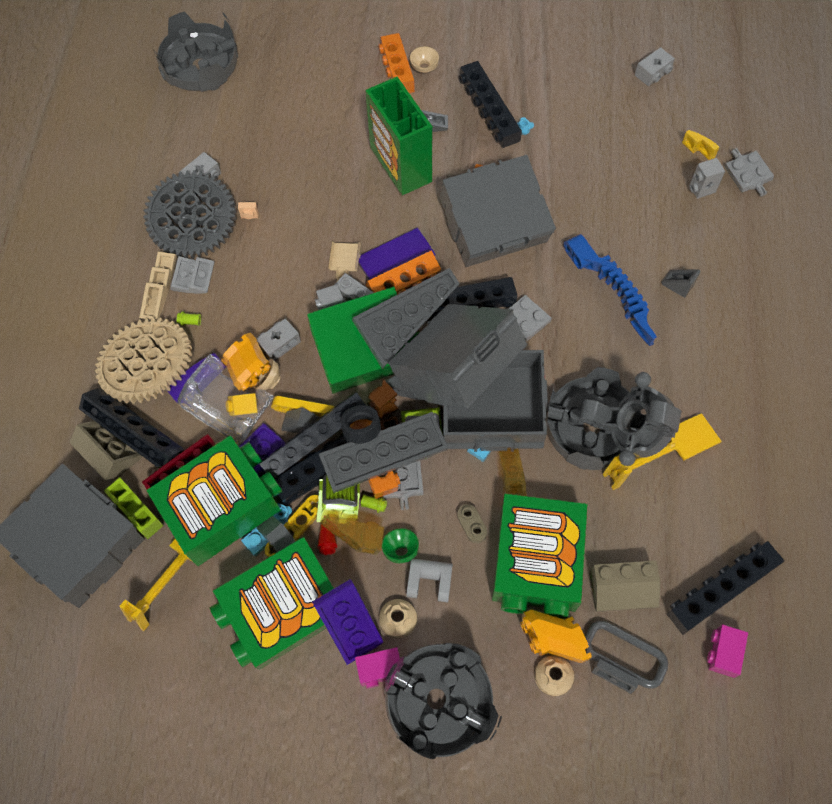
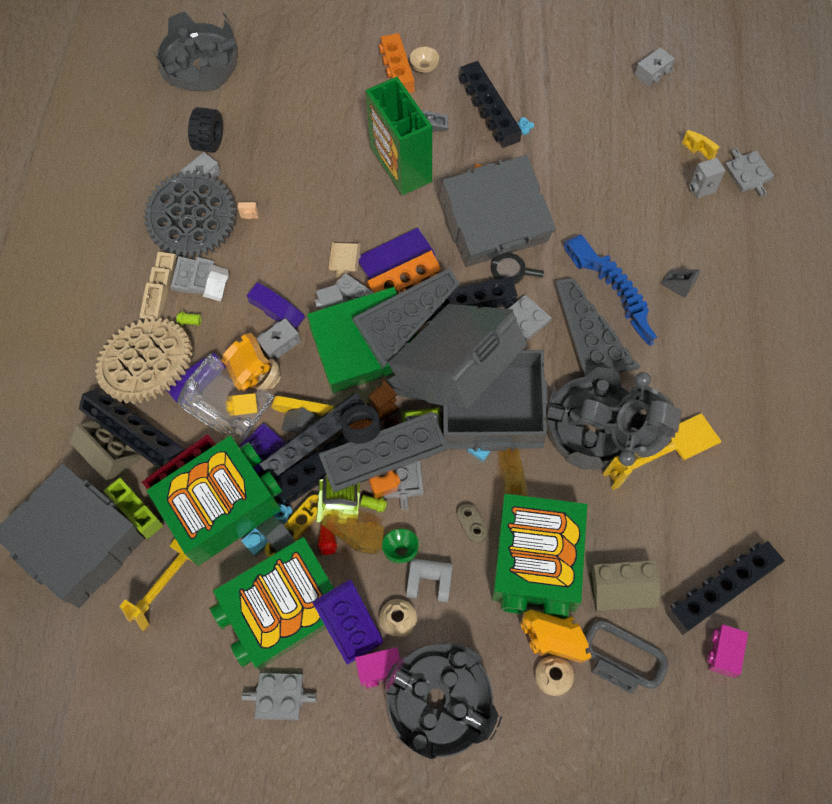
(205, 129): none -> black tyre
(215, 282): none -> white slope
(274, 305): none -> dark purple slope
(279, 696): none -> light grey plate
(512, 266): none -> pearl dark grey piece
(590, 333): none -> dark grey wing

